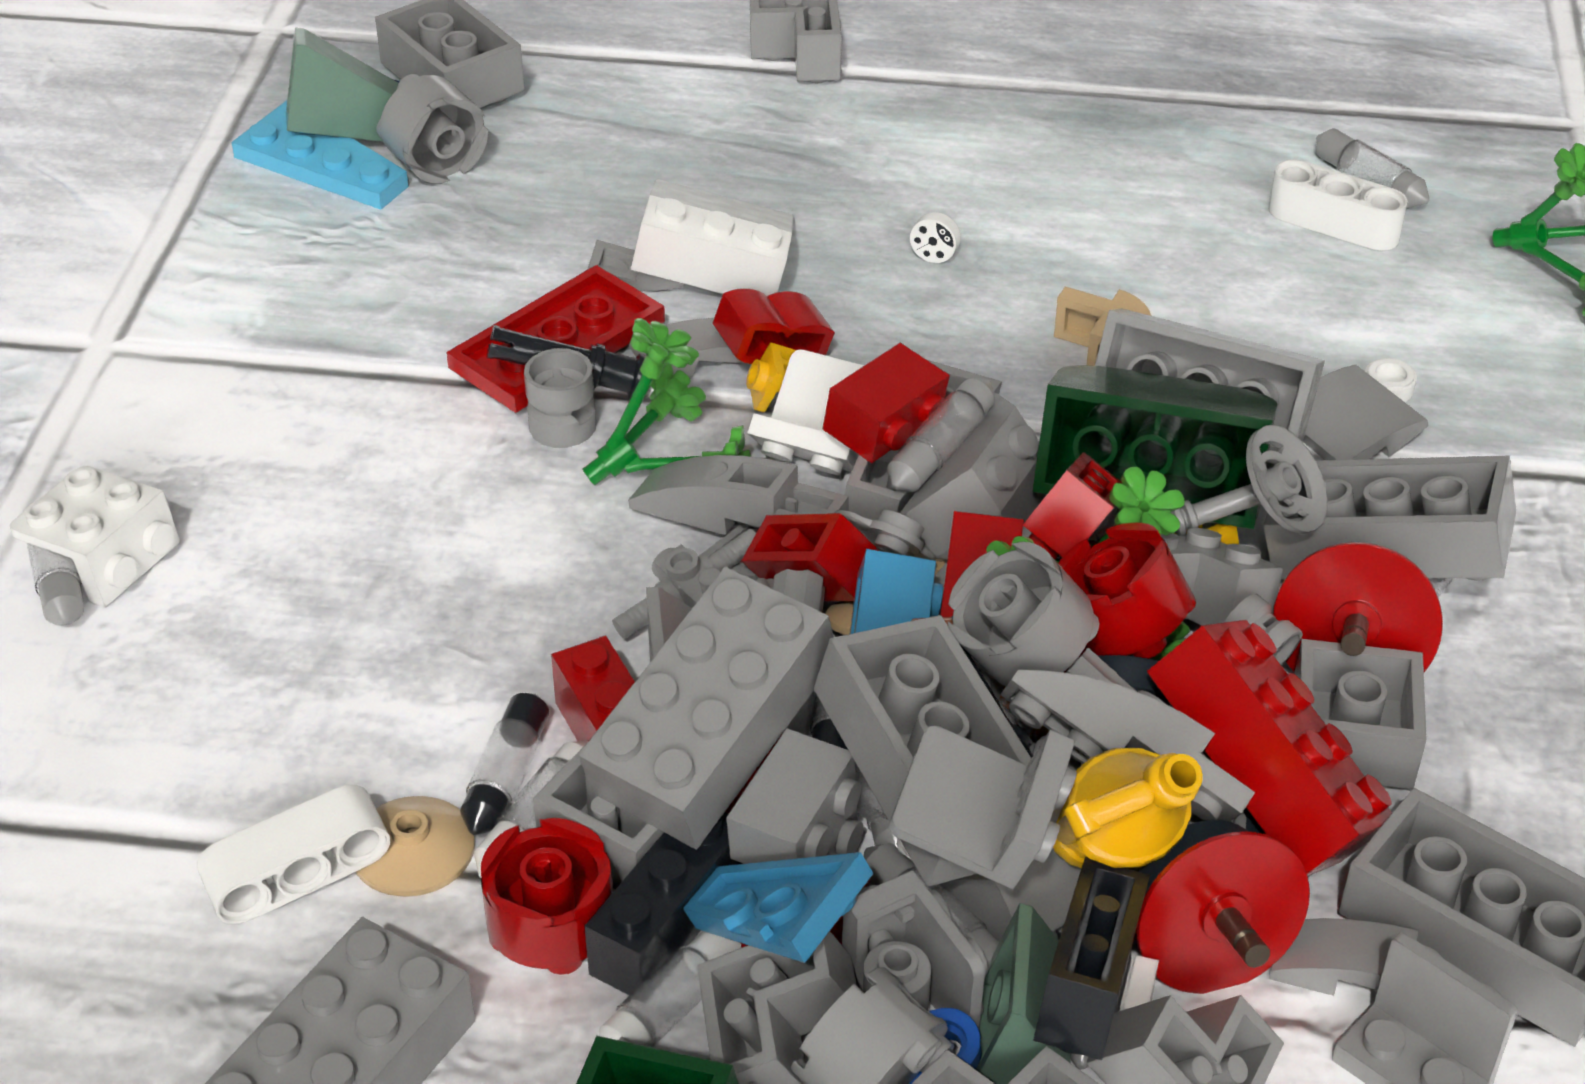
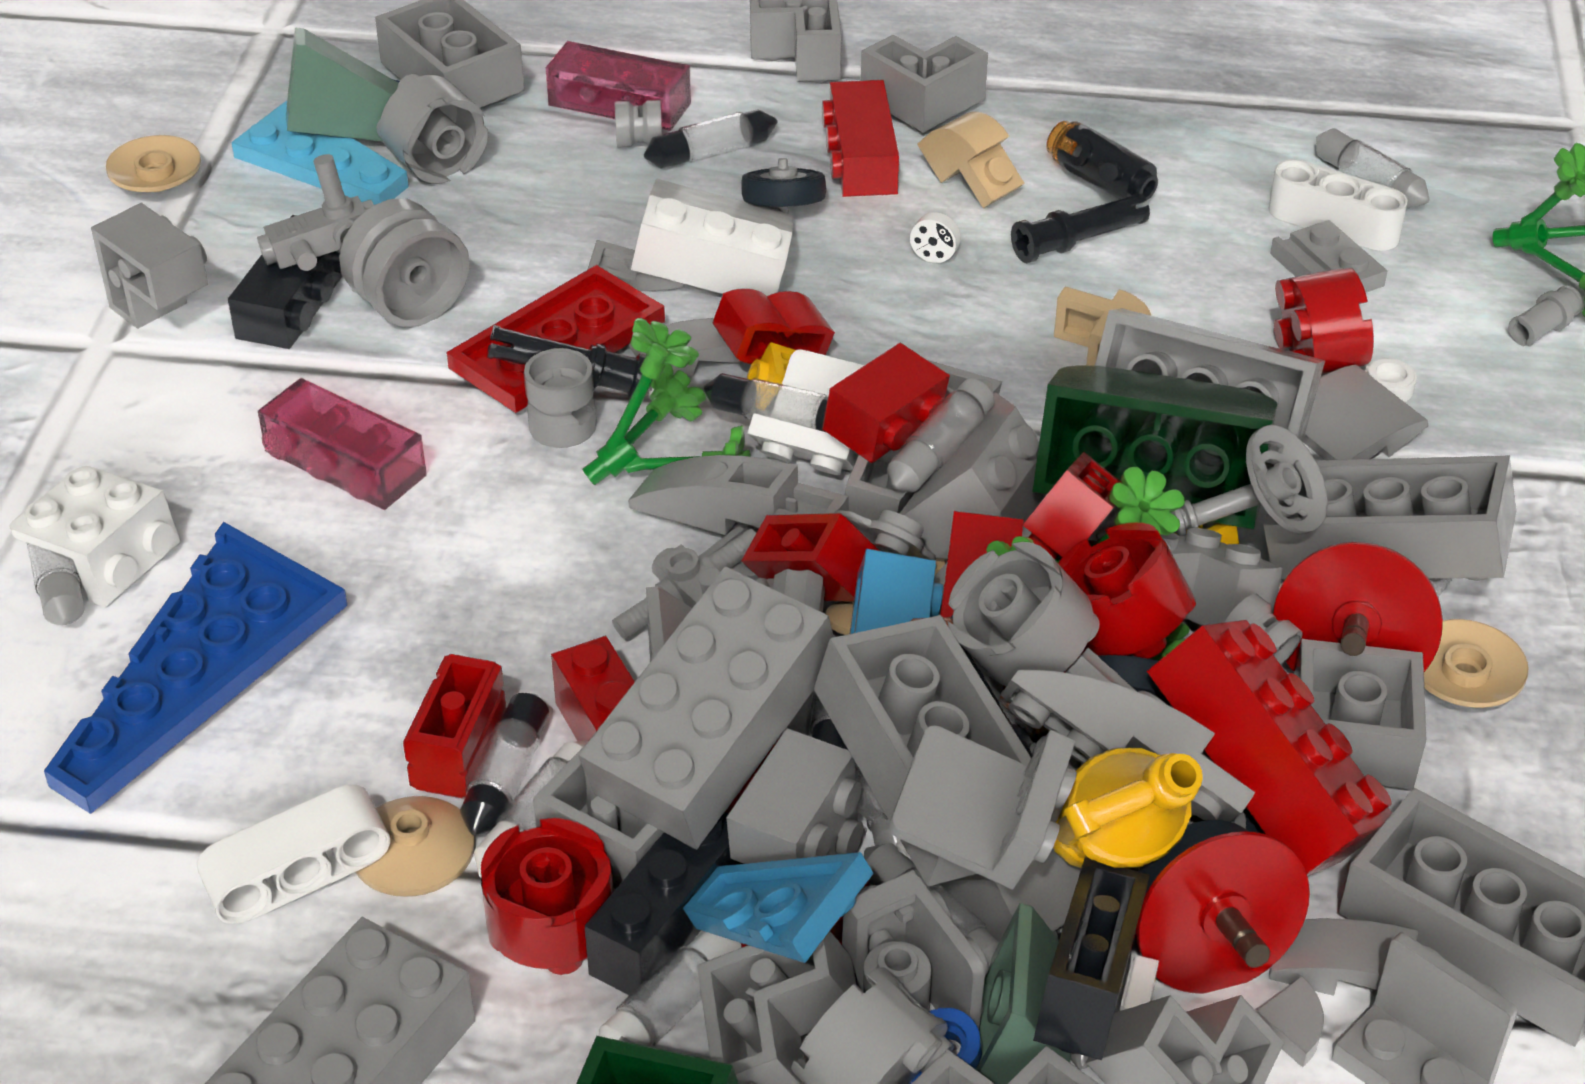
(147, 264): none -> light grey brick
(153, 163): none -> tan dish
(194, 657): none -> blue wing
(279, 304): none -> black brick
(317, 231): none -> light grey piece
(342, 443): none -> clear pink brick
(404, 262): none -> light grey wheel
(454, 724): none -> red brick
(595, 77): none -> clear pink brick
(637, 122): none -> light grey wheel
(710, 138): none -> piece
(767, 399): none -> clear piece
(783, 186): none -> black wheel
(861, 138): none -> red brick
(927, 84): none -> light grey brick
(973, 148): none -> tan brick
(1062, 229): none -> black pin
(1101, 160): none -> black piece
(1296, 1019): none -> light grey tile
(1324, 249): none -> light grey plate
(1325, 318): none -> red brick
(1476, 665): none -> tan dish
(1552, 312): none -> light grey pin

